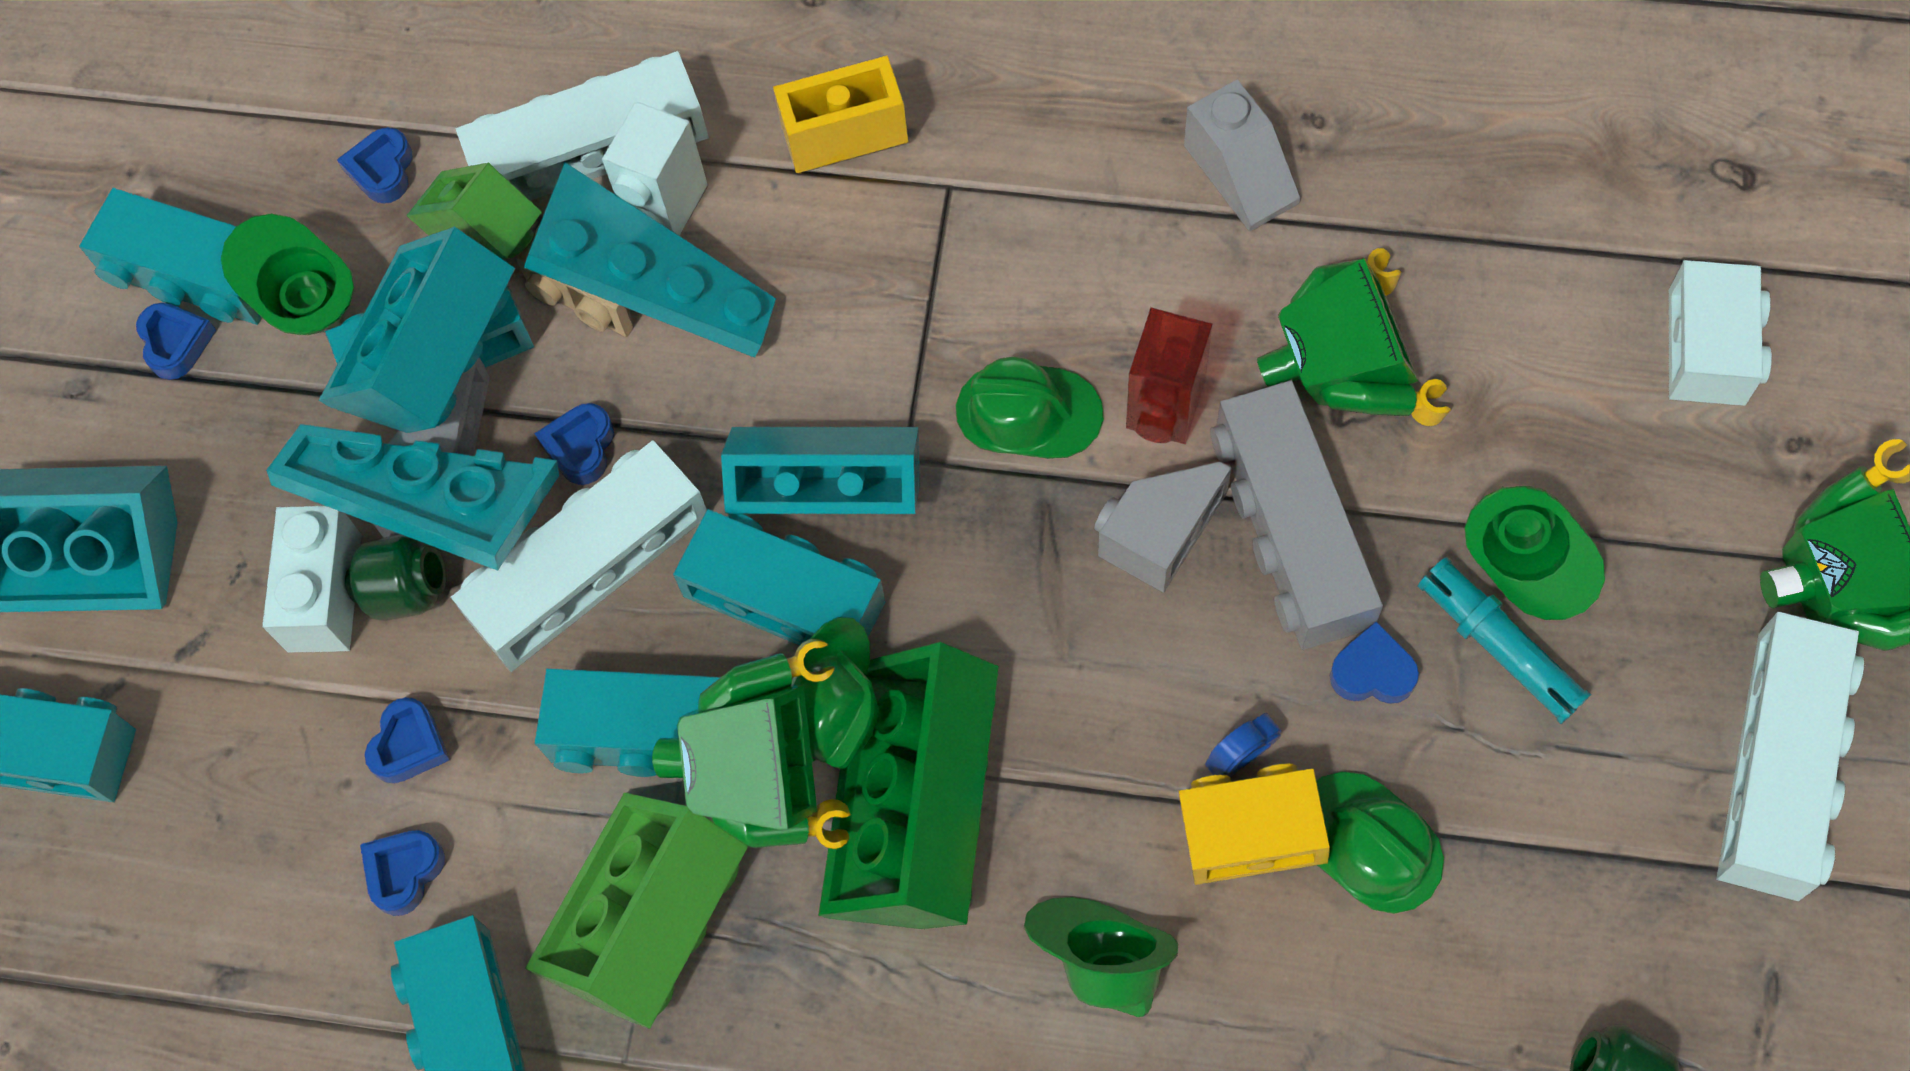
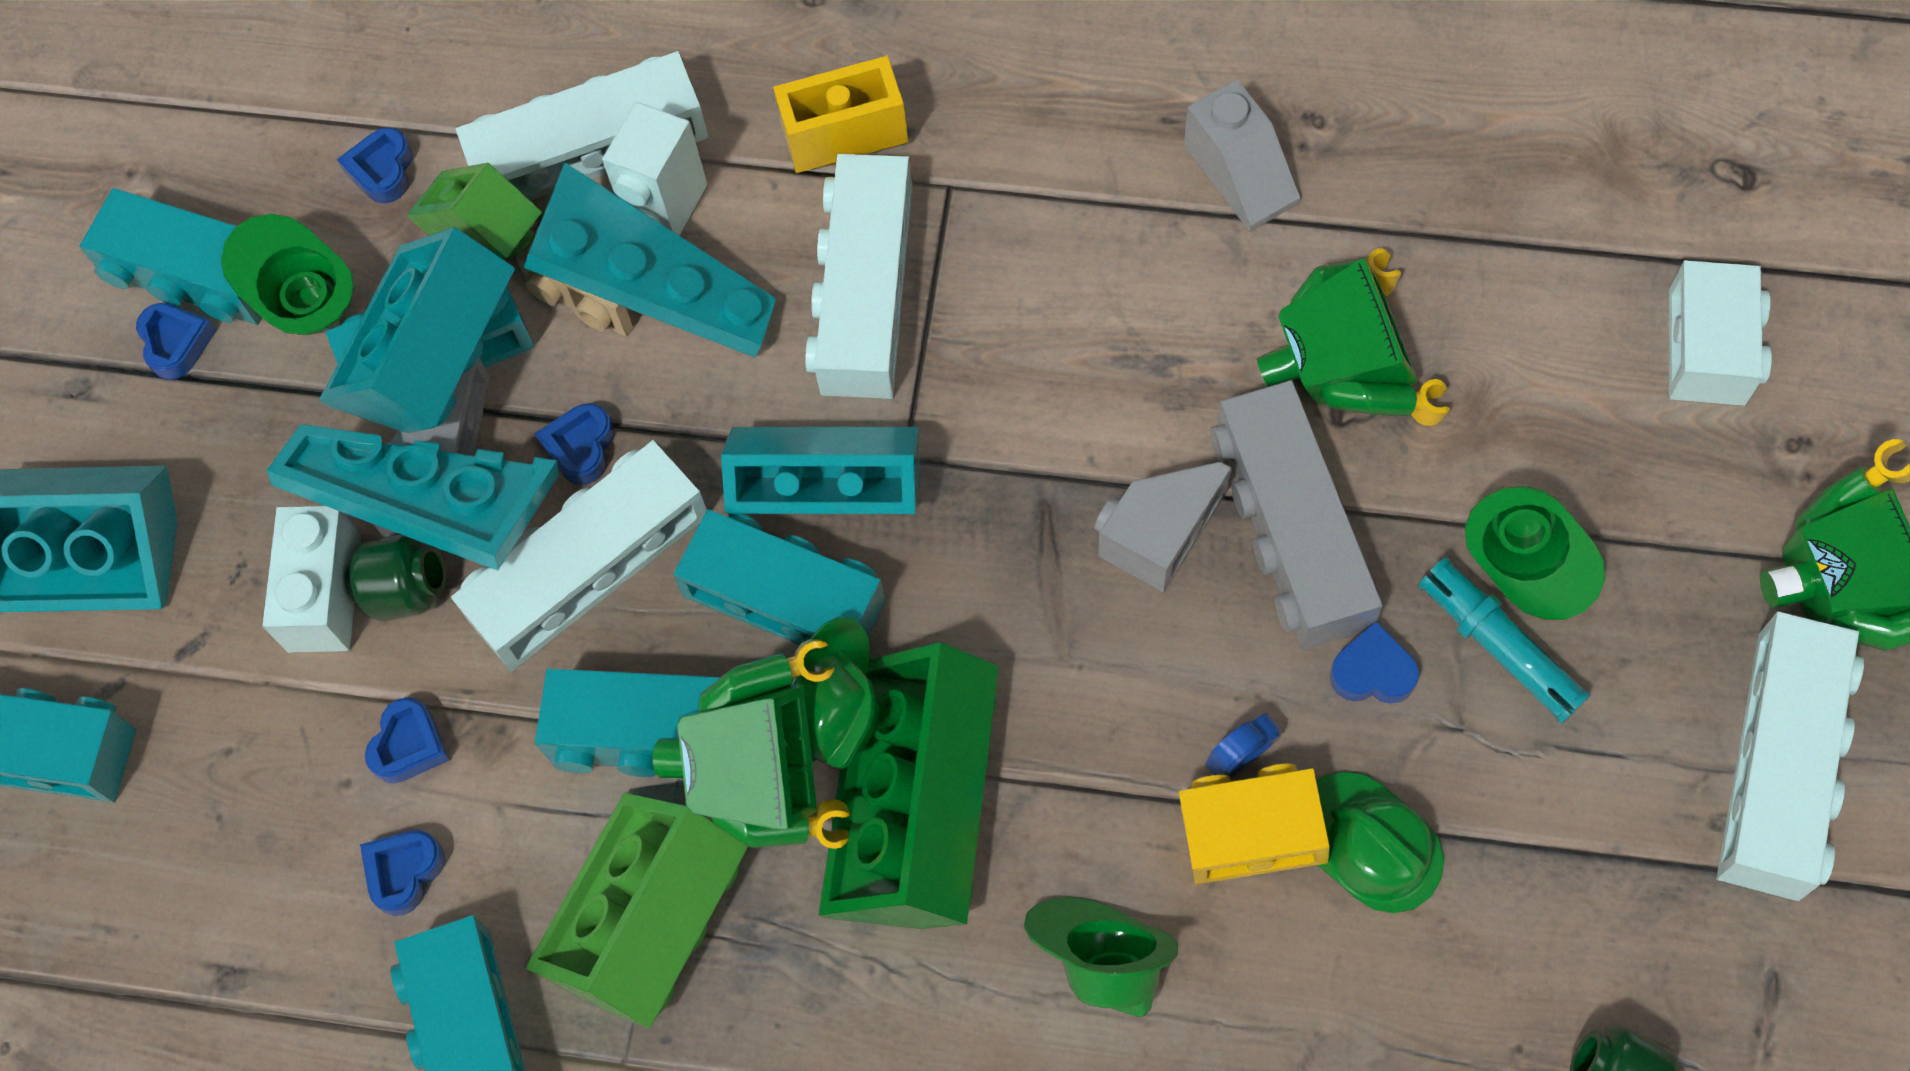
(862, 276): none -> light aqua brick
(1029, 410): green piece -> none
(1167, 376): clear red brick -> none

